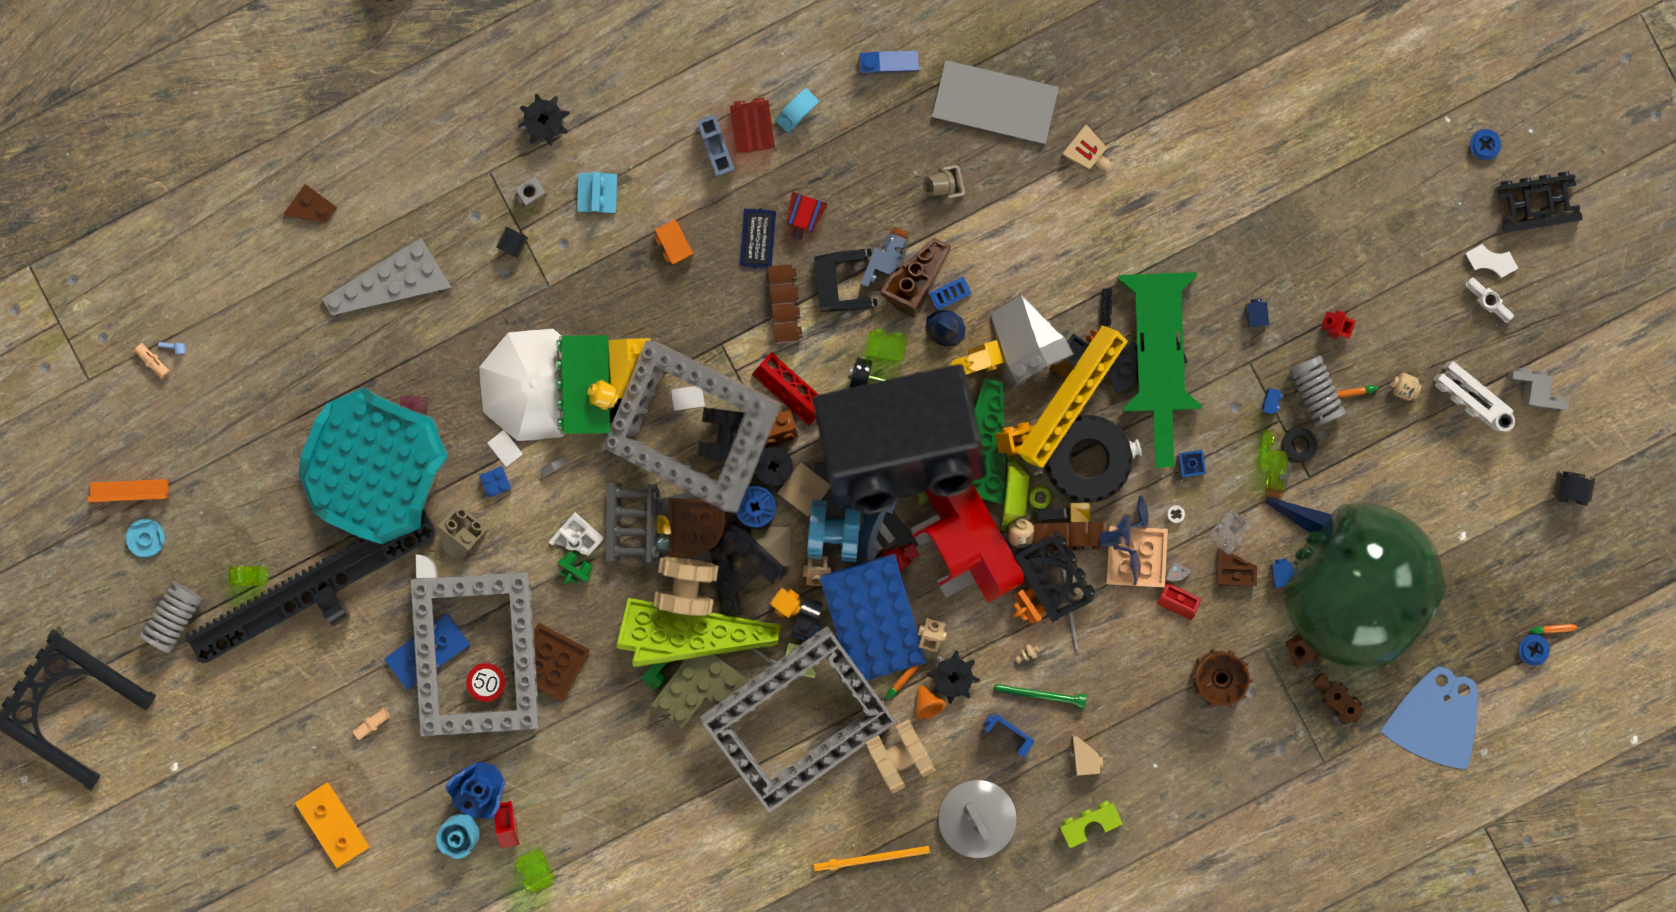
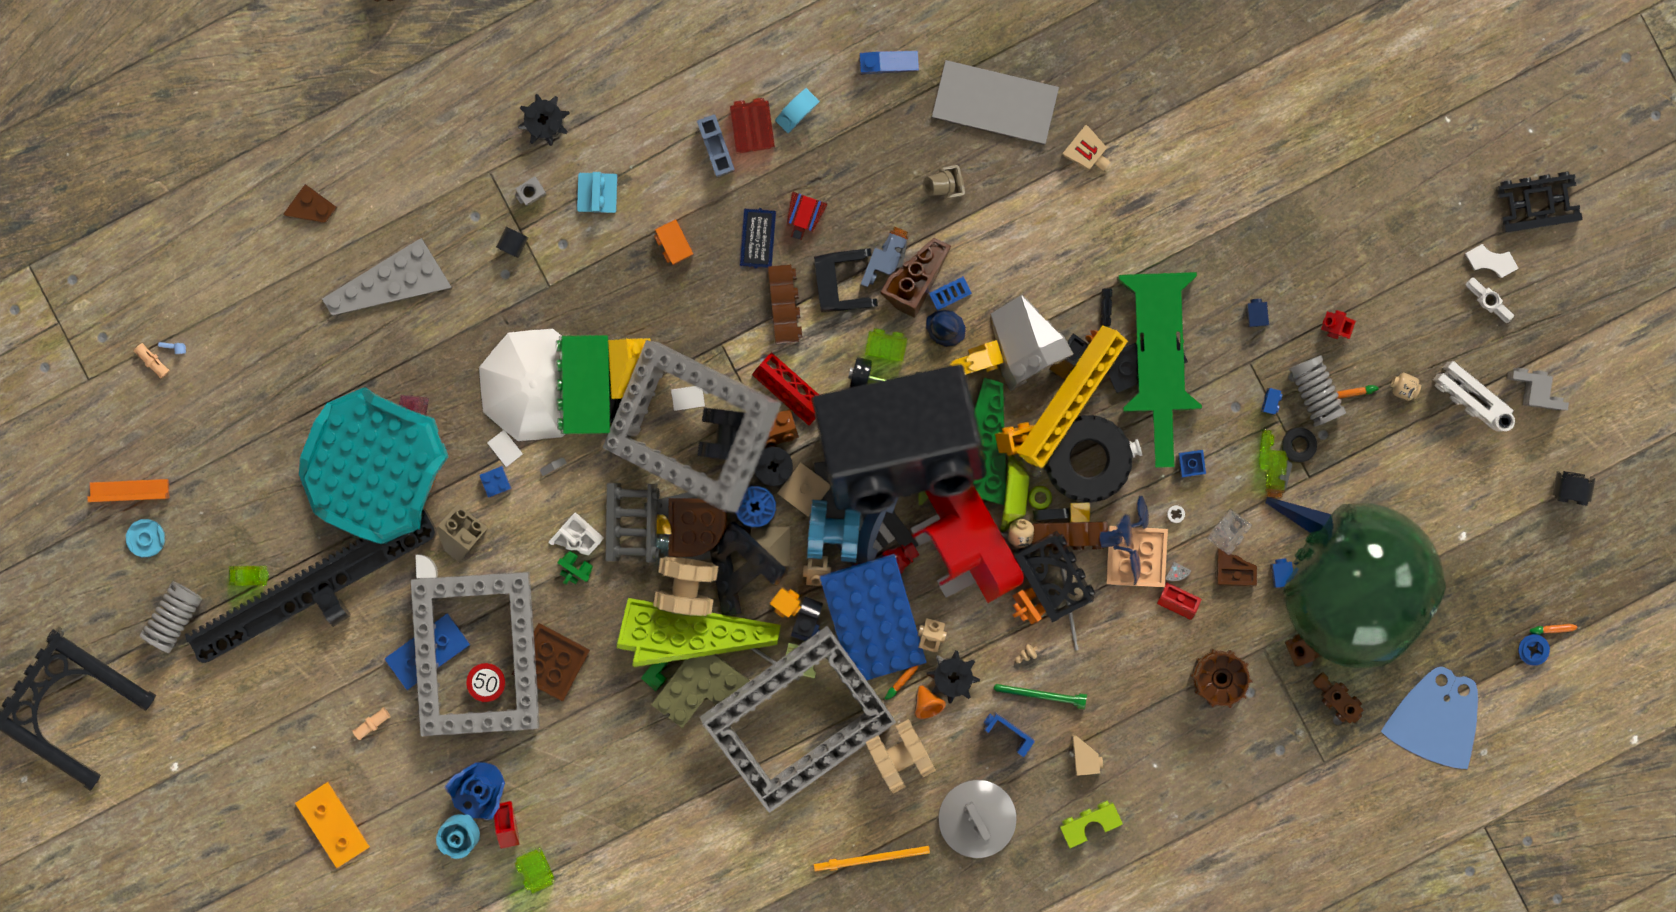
(602, 395): yellow head -> none
(1495, 144): blue gear -> none

